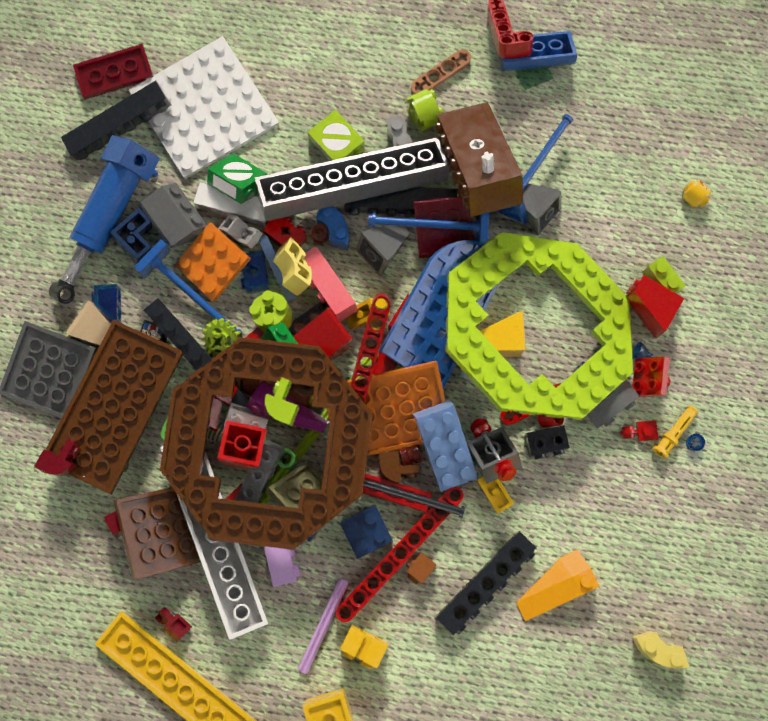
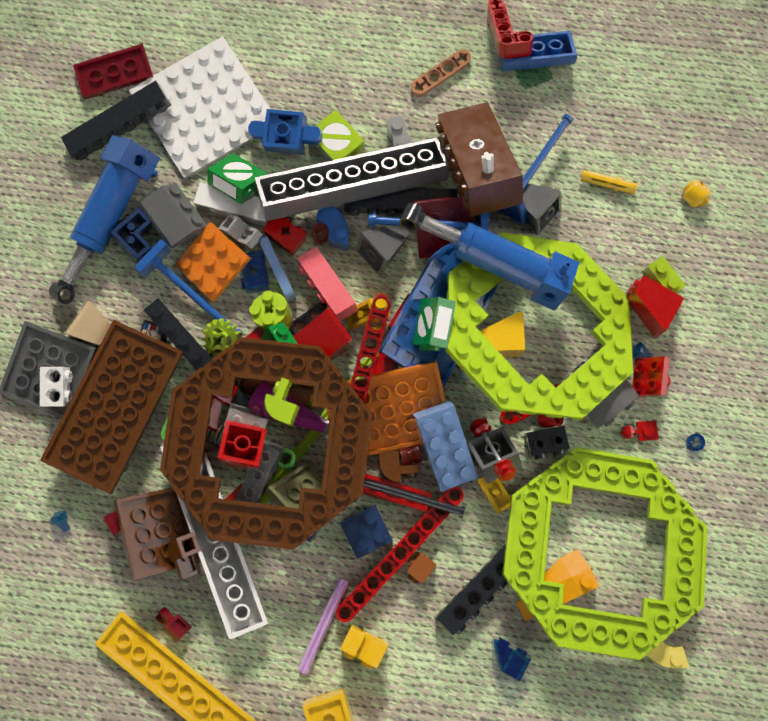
(50, 386): none -> white brick
(59, 464): dark red brick -> none
(60, 520): none -> rock
(108, 300): clear blue slope -> none
(182, 553): none -> reddish brown brick
(282, 565): lavender brick -> none
(285, 132): none -> blue brick
(293, 266): light yellow brick -> none
(423, 109): lime brick -> none
(434, 323): none -> green brick
(509, 660): none -> clear blue slope
(546, 277): none -> blue piece
(593, 629): none -> lime plate
(609, 182): none -> yellow pin
(671, 438): yellow pin -> none

